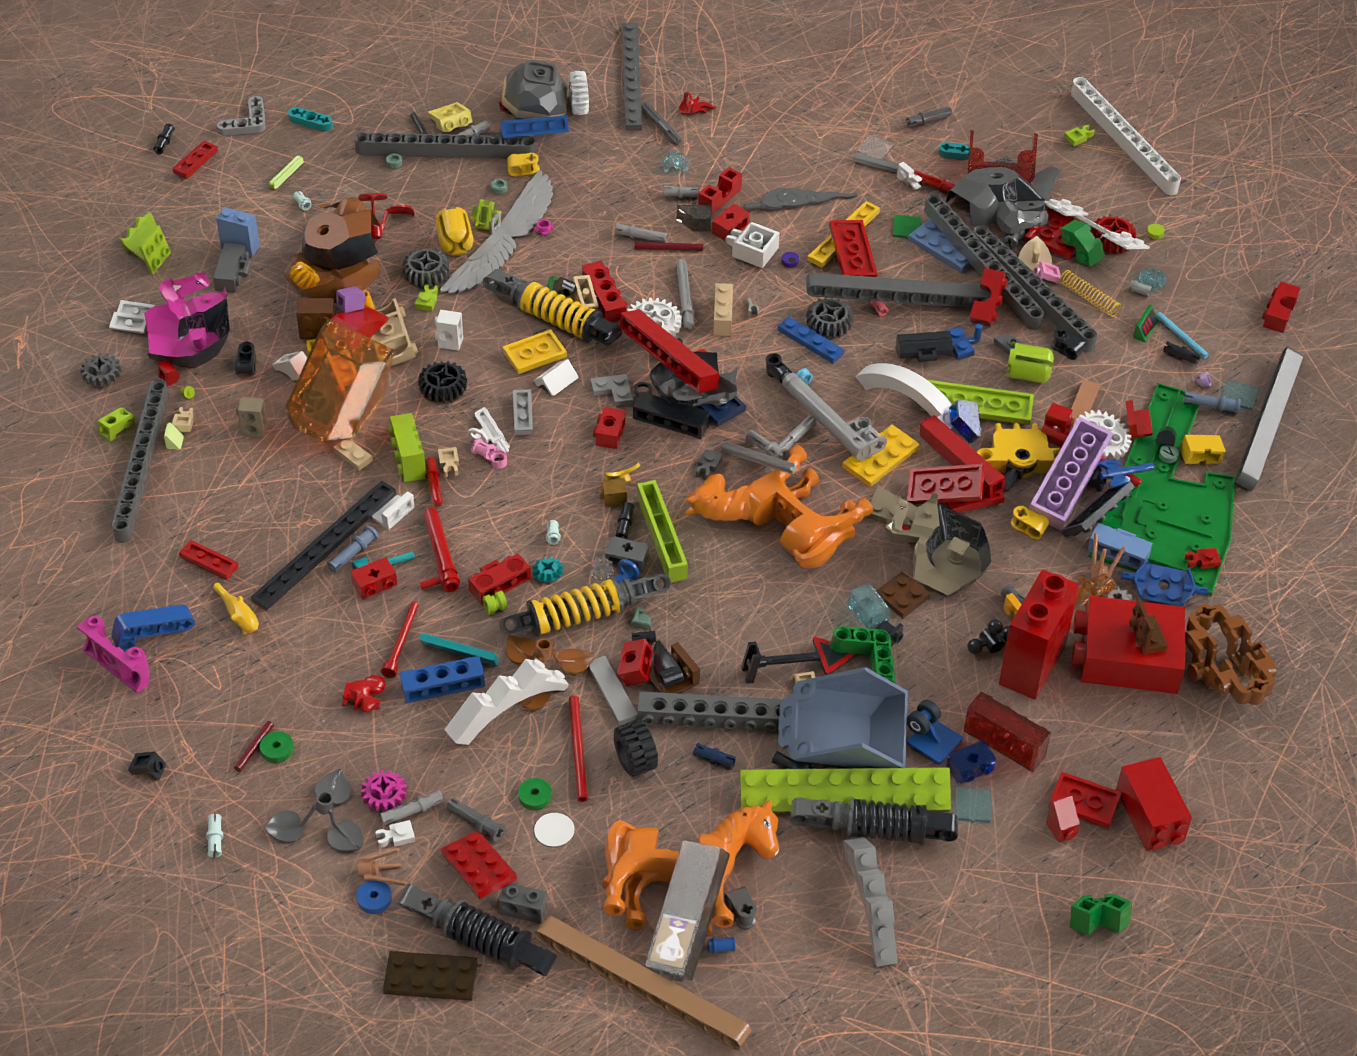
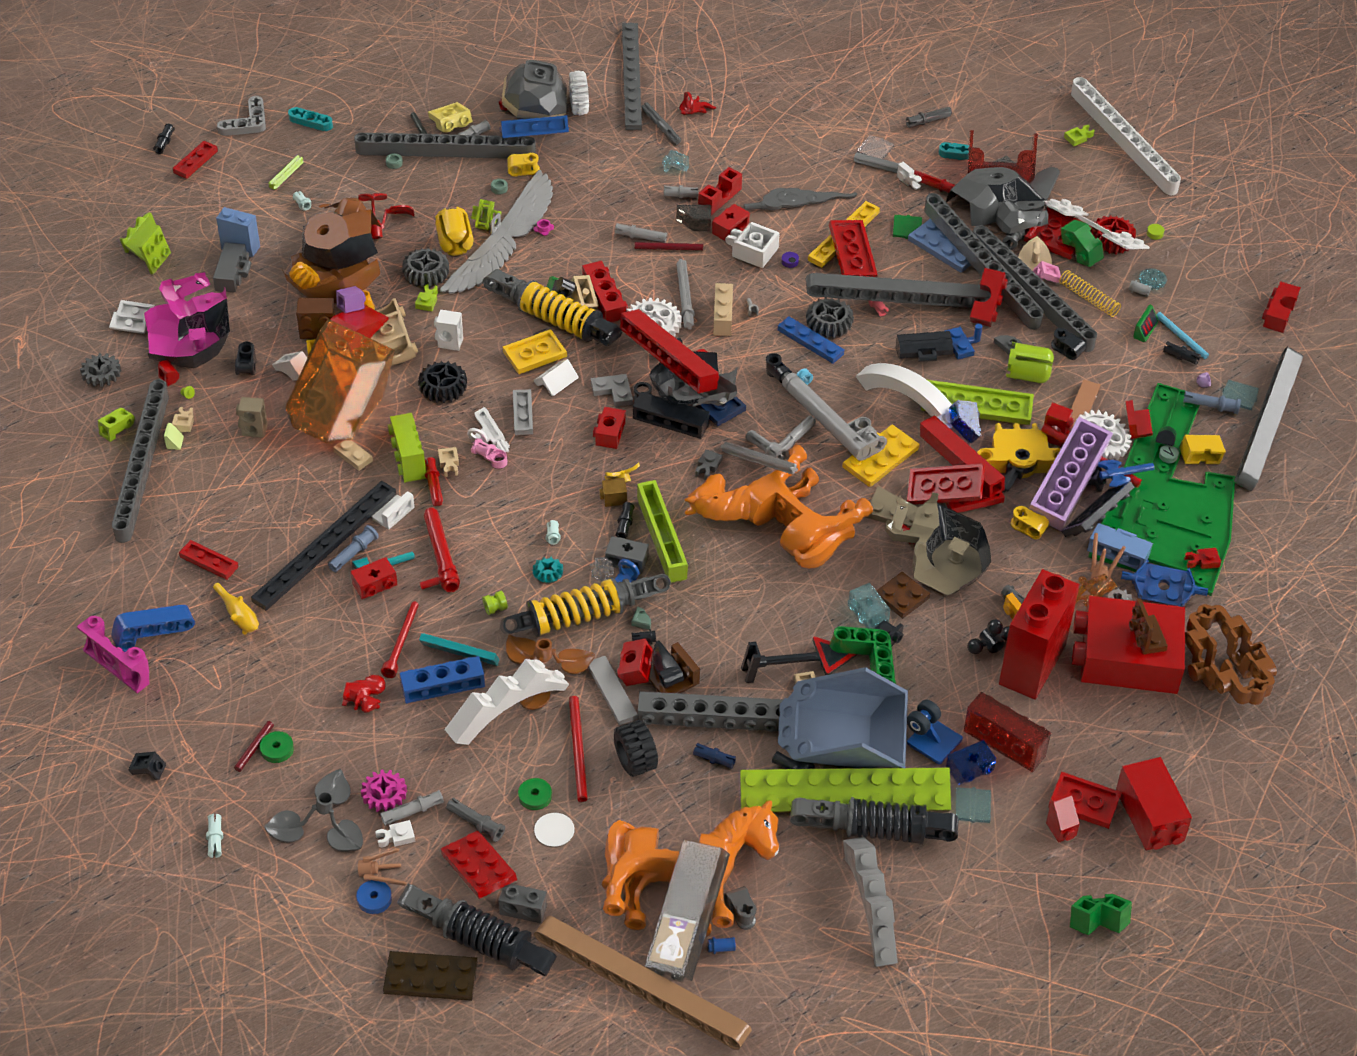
(499, 577): red piece -> none

